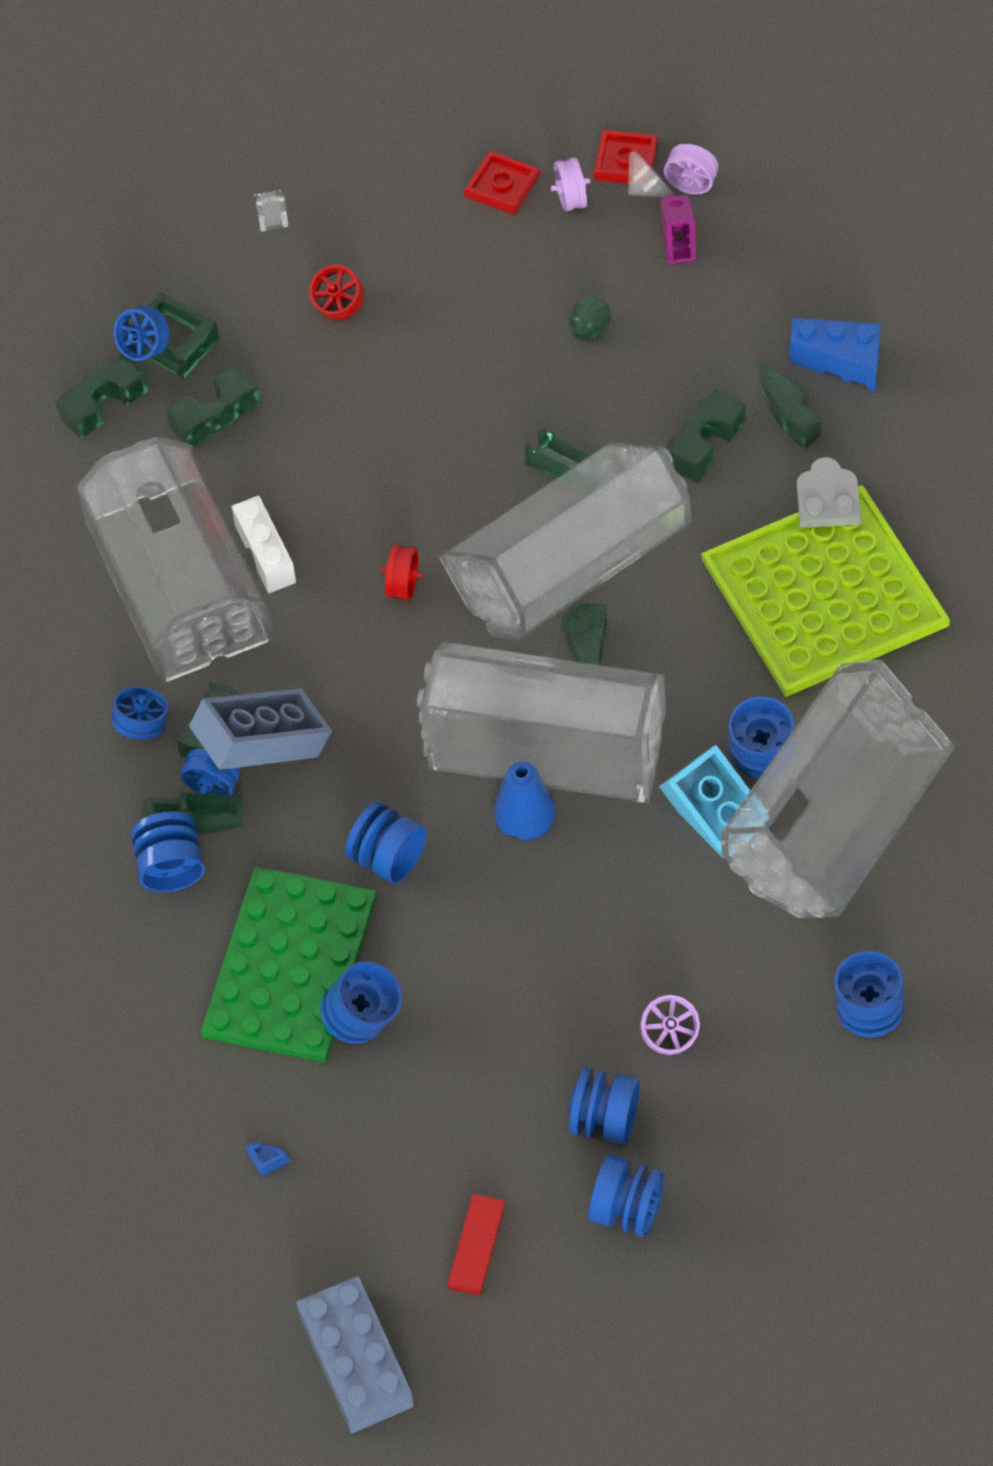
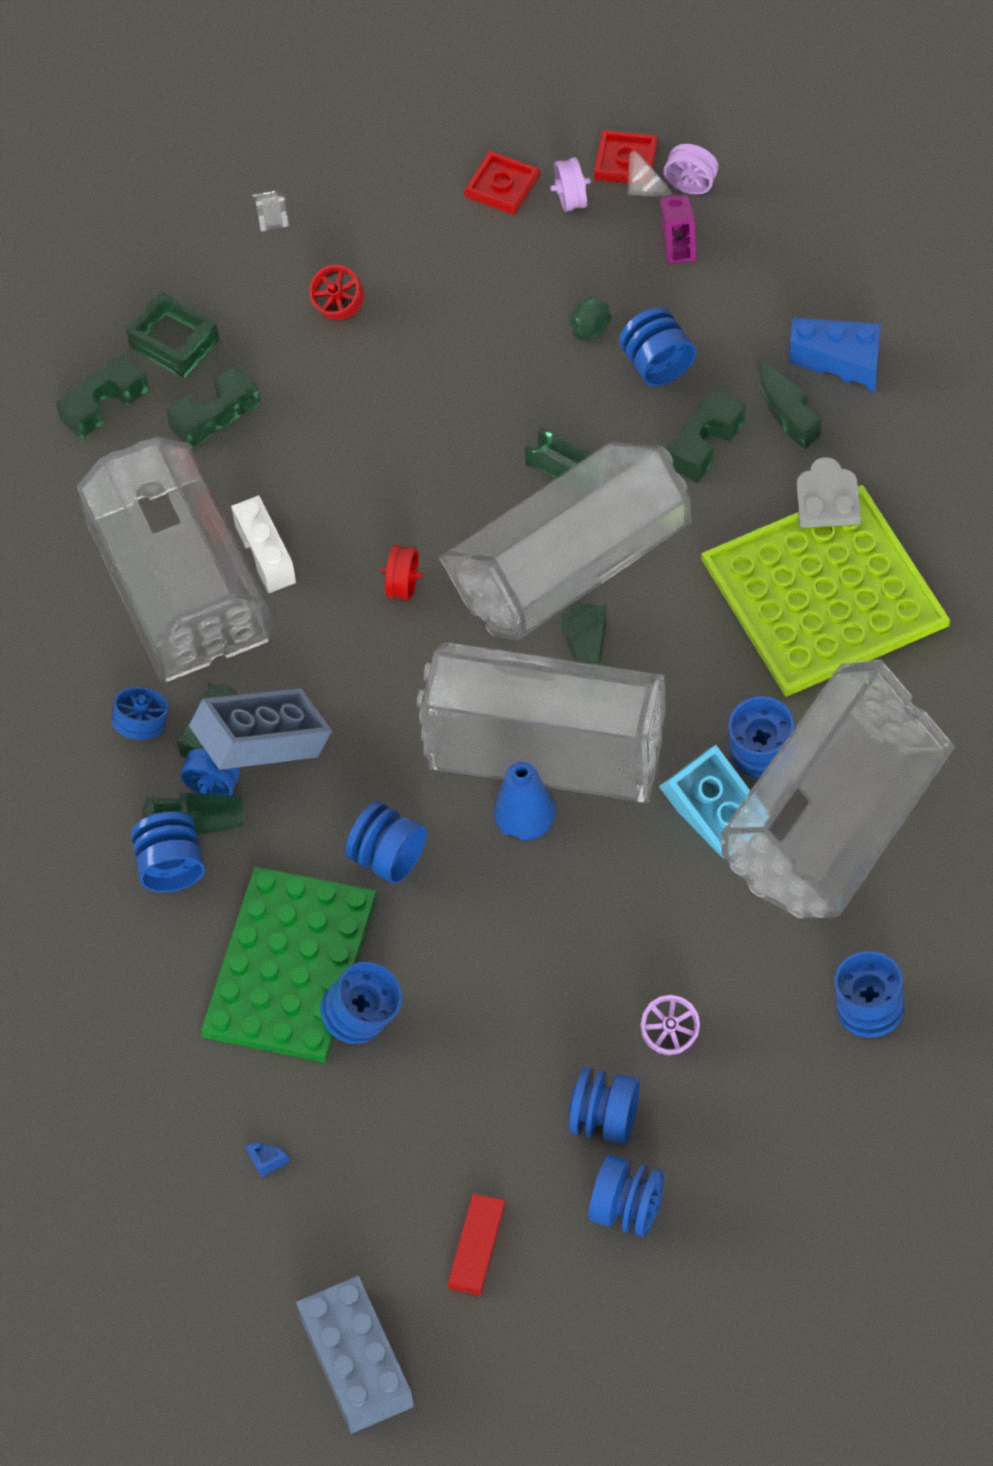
(142, 333): blue wheel -> none
(657, 346): none -> blue wheel

